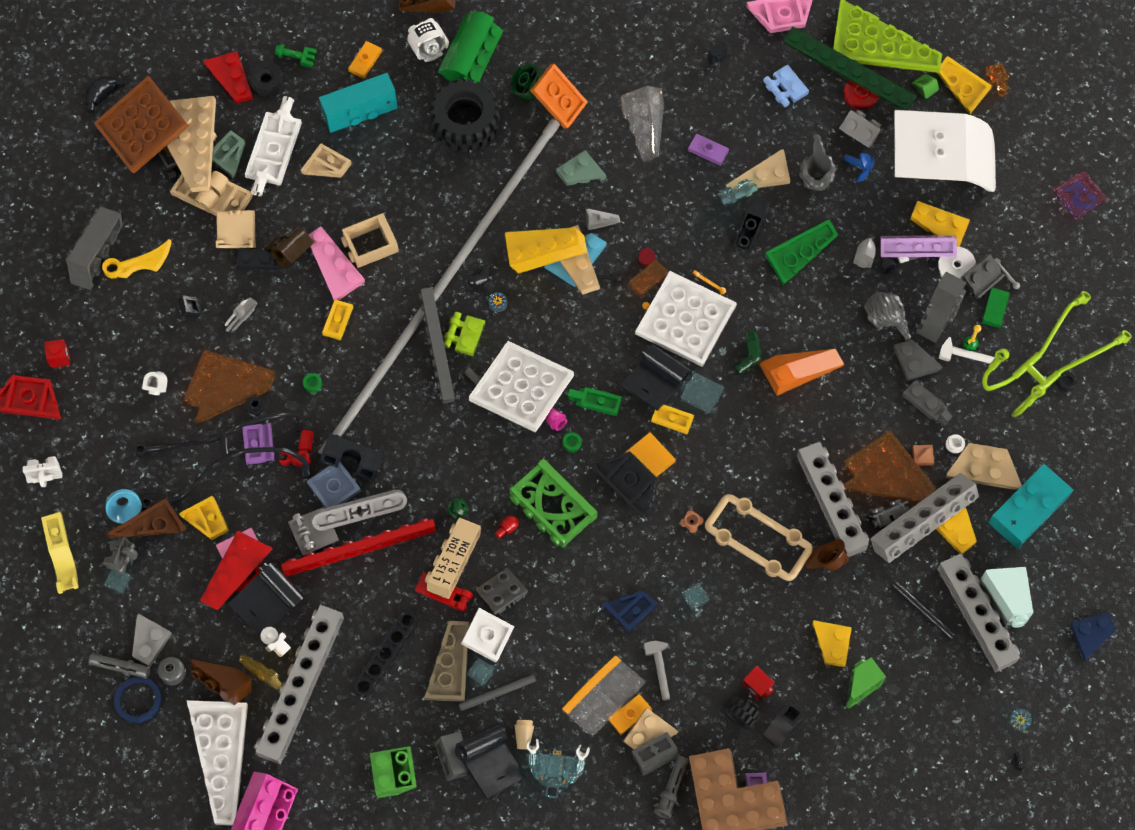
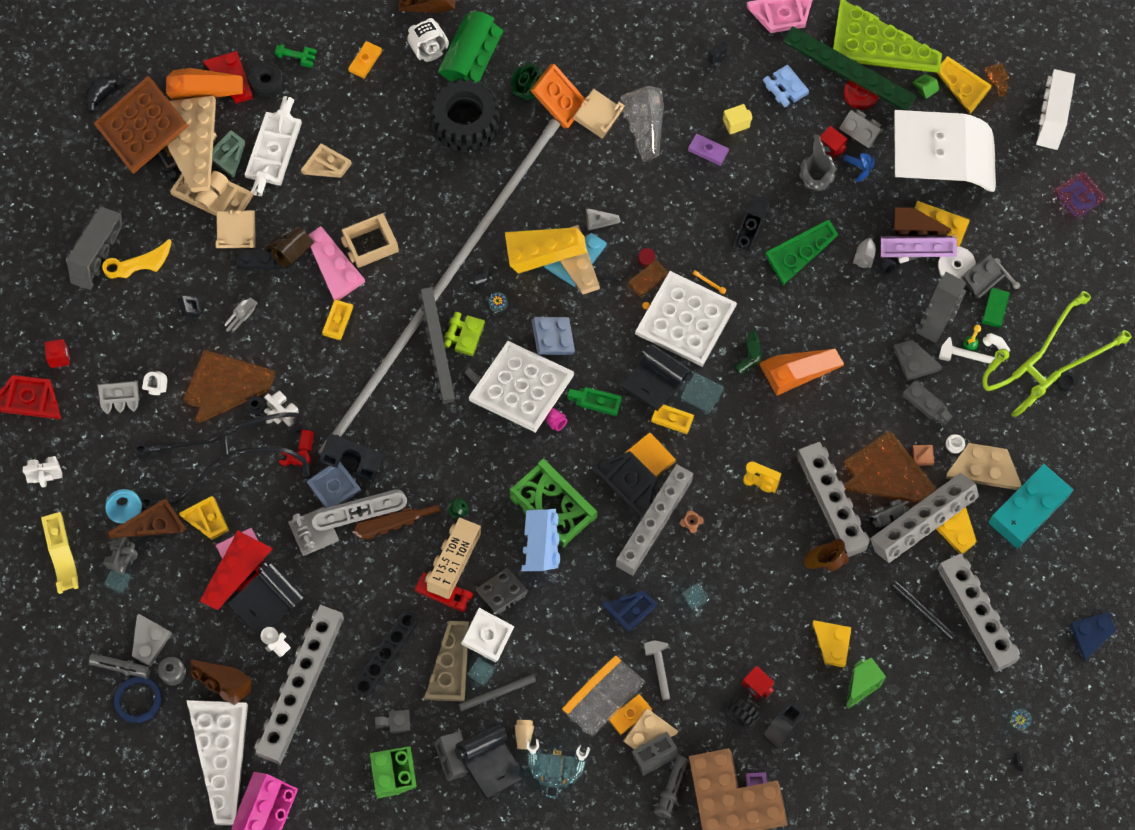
(118, 394): none -> light grey plate
(201, 83): none -> orange wedge
(258, 436): medium lavender plate -> none
(261, 672): clear yellow plate -> none
(274, 403): none -> white hips
(312, 383): green tile -> none
(358, 102): teal brick -> none
(365, 545): red plate -> none
(395, 520): none -> reddish brown sword
(398, 721): none -> dark grey plate
(507, 526): red cylinder -> none
(542, 540): none -> light blue wedge
(553, 336): none -> sand blue plate
(572, 442): green tile -> none
(580, 170): sand green wing -> none
(598, 113): none -> tan piece
(654, 520): none -> light grey brick
(730, 194): clear light blue plate -> none
(737, 119): none -> light yellow brick
(768, 173): tan wing -> none
(768, 479): none -> yellow plate
(772, 567): tan bar -> none
(833, 142): none -> red brick
(887, 311): dark grey hair -> none
(913, 220): none -> reddish brown slope
(996, 340): none -> white arm
(1009, 594): light aqua slope -> none
(1055, 109): none -> white wedge

